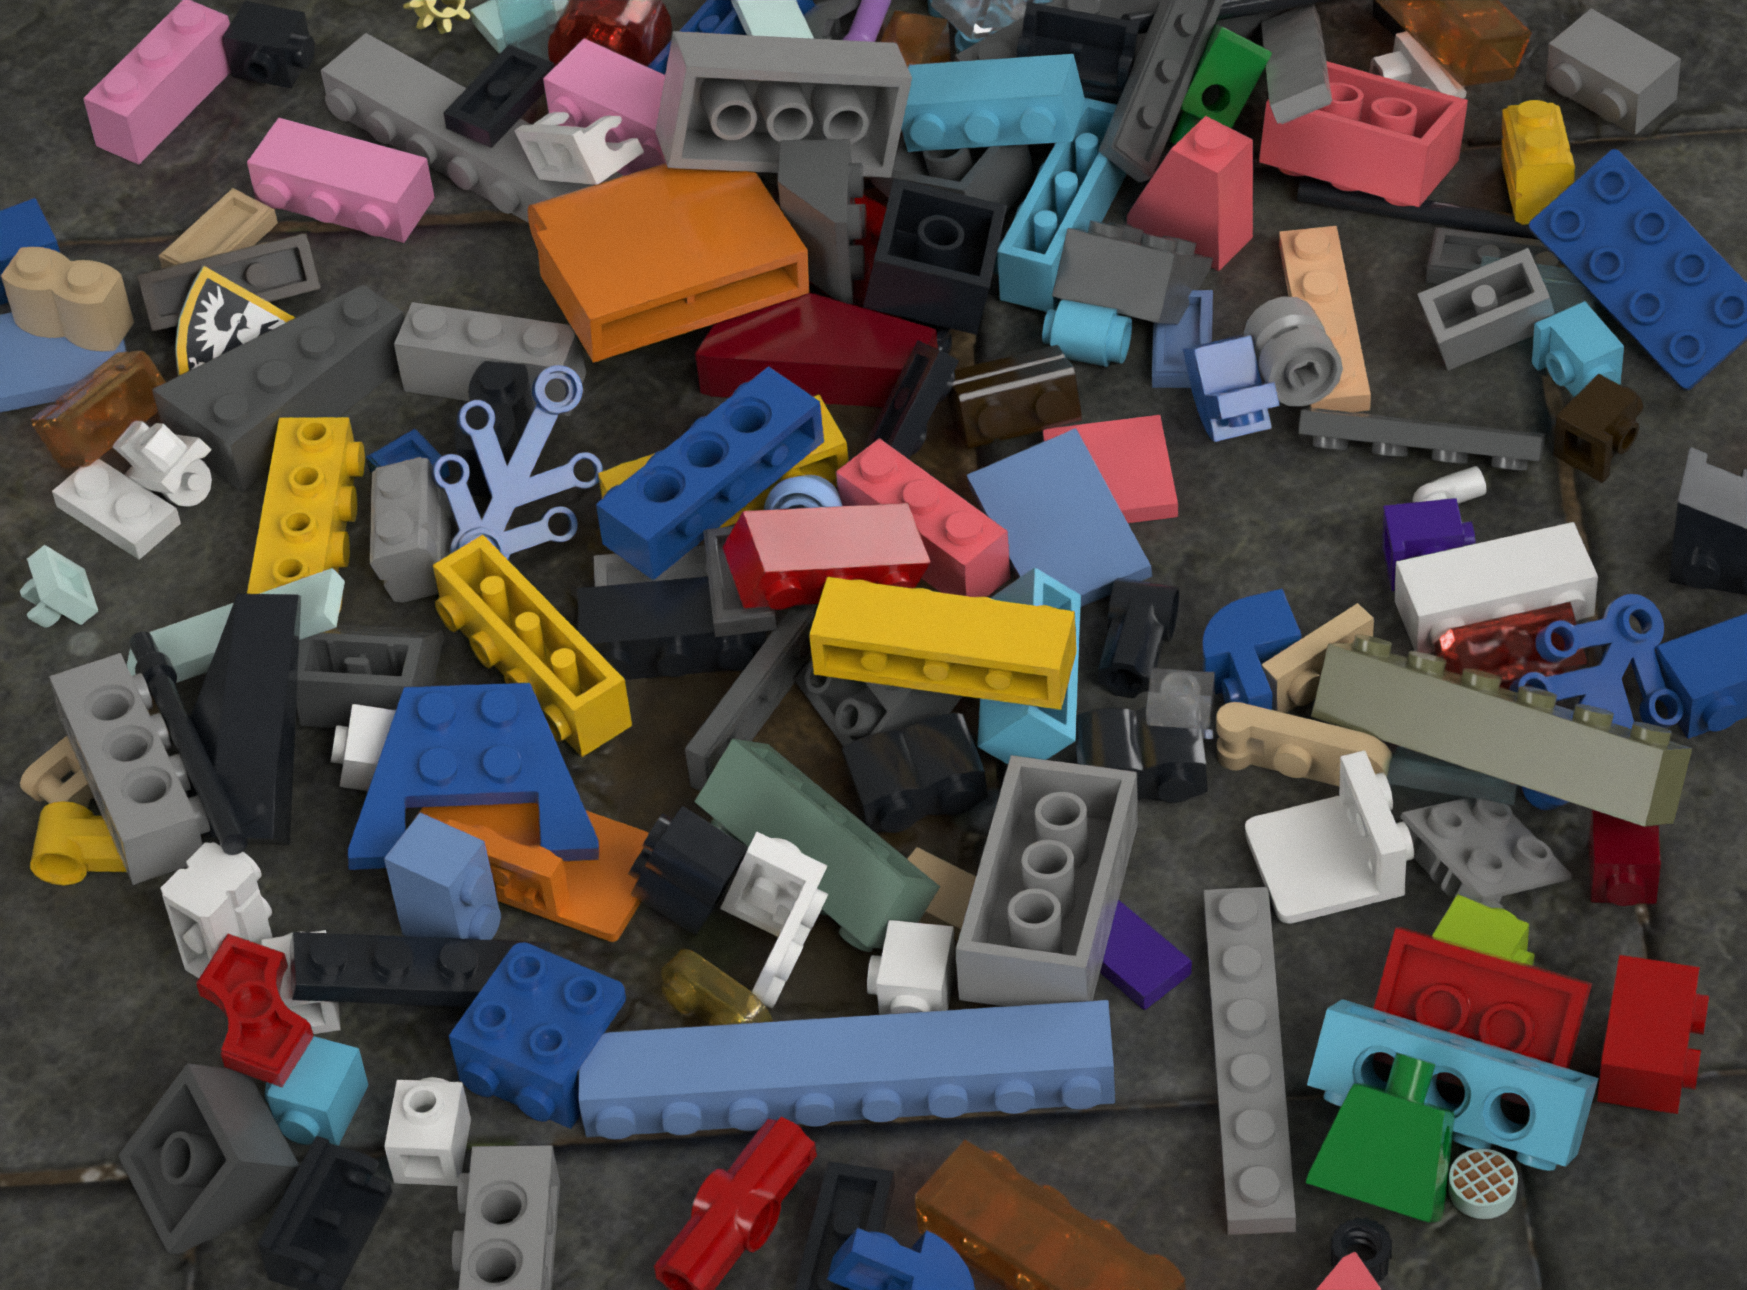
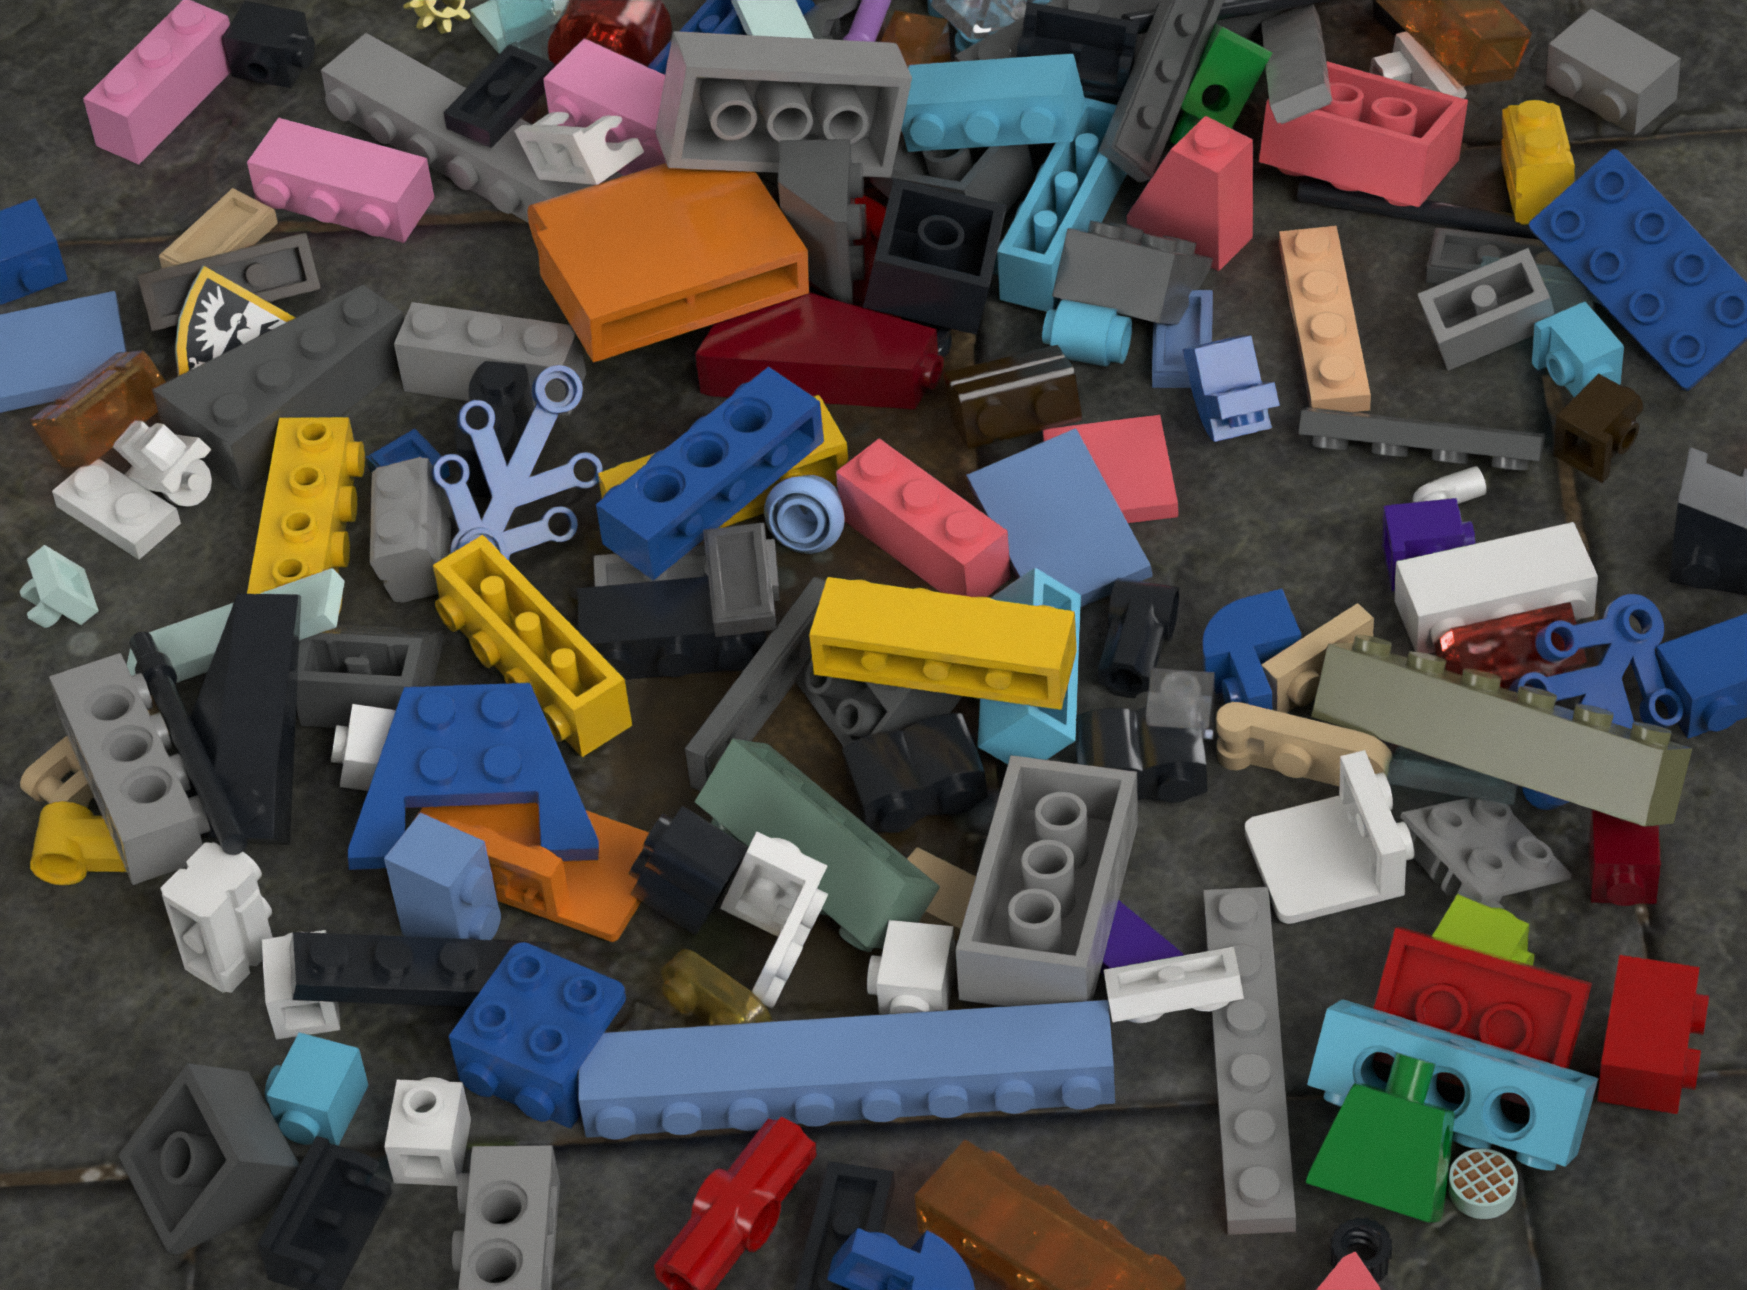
(67, 298): tan brick -> none
(262, 1031): red tile -> none
(788, 553): brick -> none
(917, 391): black plate -> none
(1173, 984): none -> white plate
(1294, 351): light grey wheel -> none

